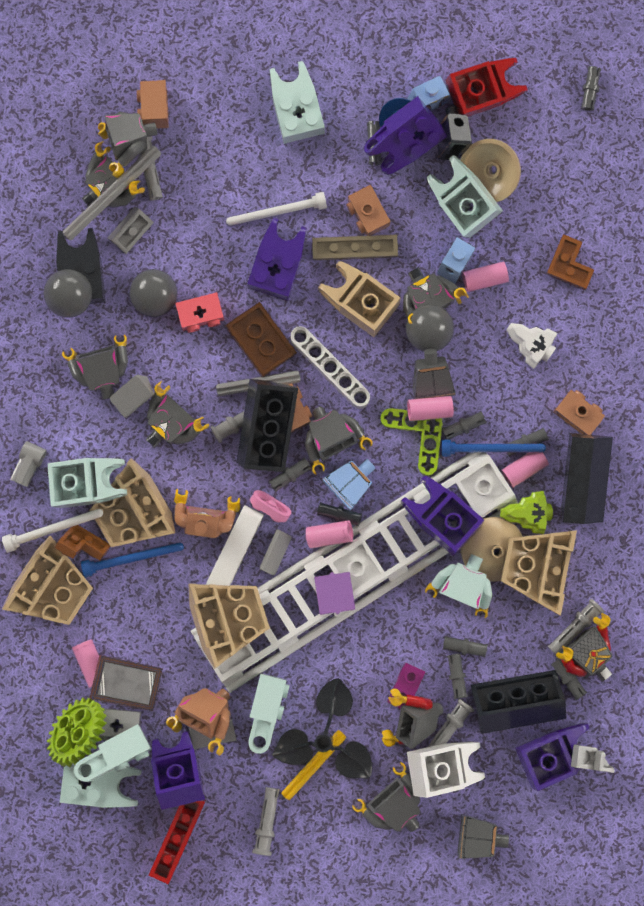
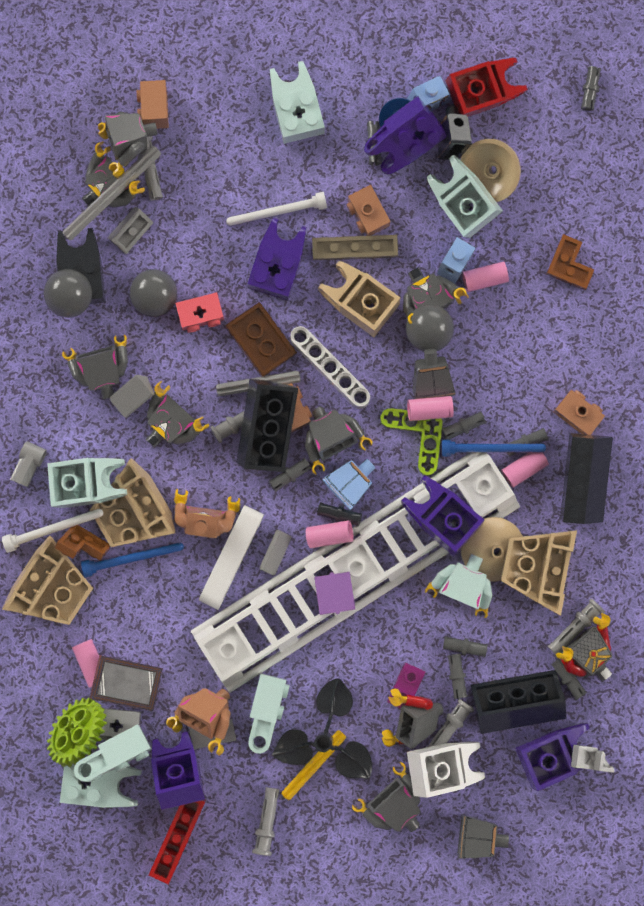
(226, 618): tan wedge -> none
(275, 509): bright pink plate -> none
(530, 512): lime rock -> none
(533, 343): white rock -> none

